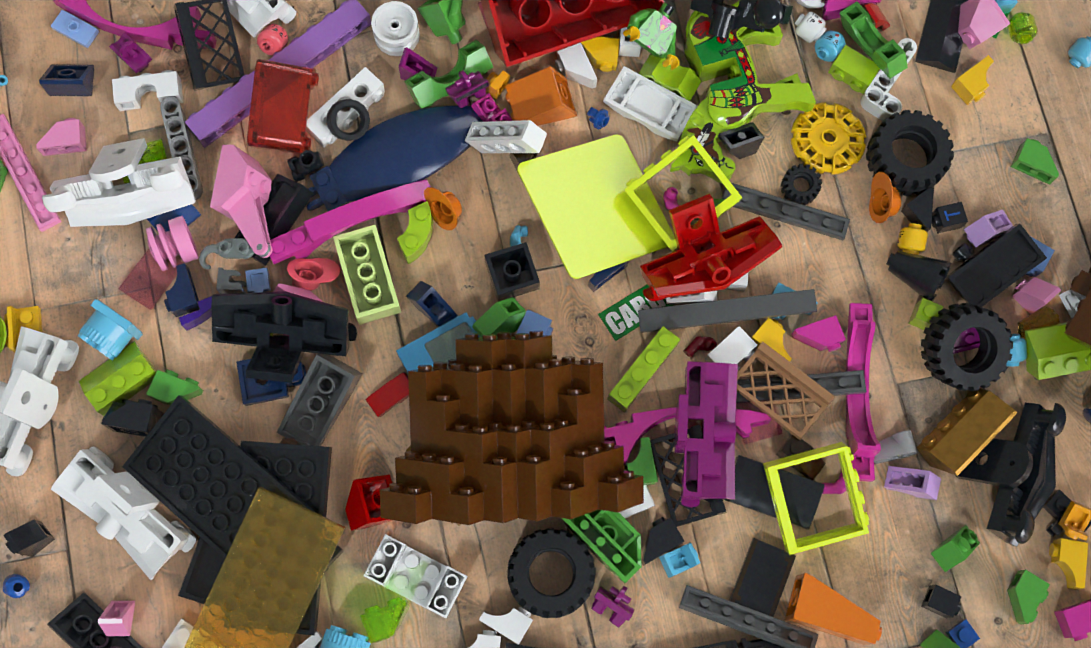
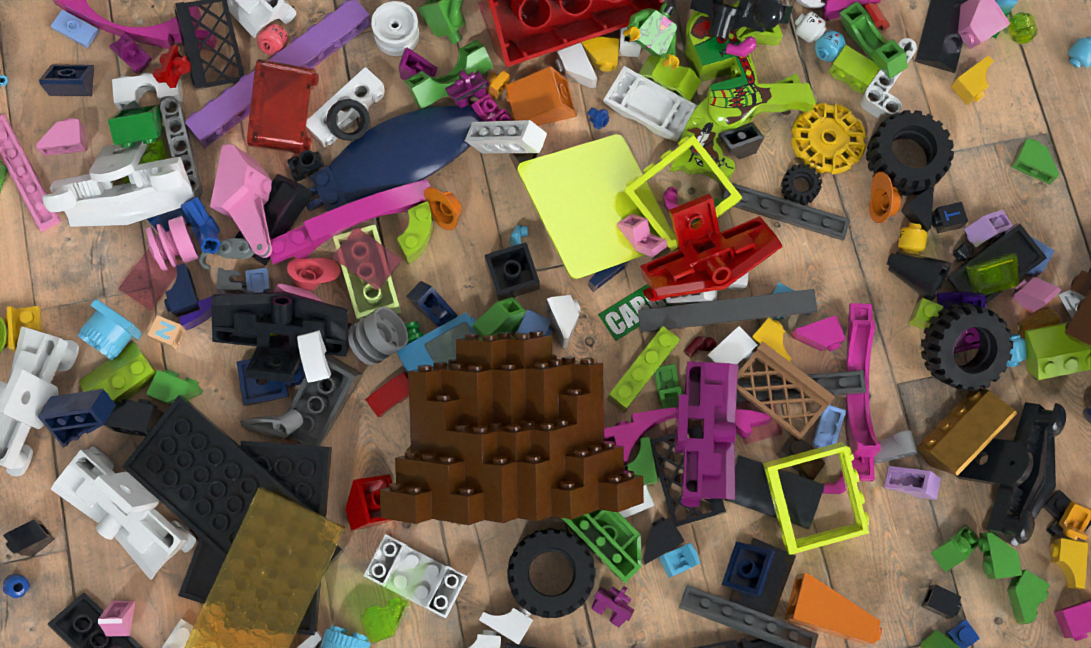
(76, 414): none -> dark blue wedge
(136, 125): none -> green slope
(166, 332): none -> light nougat brick
(172, 67): none -> red hips
(203, 225): none -> blue piece
(275, 425): none -> light grey piece
(312, 356): none -> white slope
(367, 258): none -> clear pink piece
(377, 336): none -> light grey wheel
(413, 331): none -> green wheel
(564, 316): none -> white slope
(638, 234): none -> bright pink slope
(667, 385): none -> bright green slope
(743, 48): none -> dark pink arm
(748, 569): none -> dark blue slope
(828, 427): none -> light blue plate
(950, 298): none -> dark purple slope
(994, 274): none -> clear neon green slope
(999, 557): none -> bright green slope

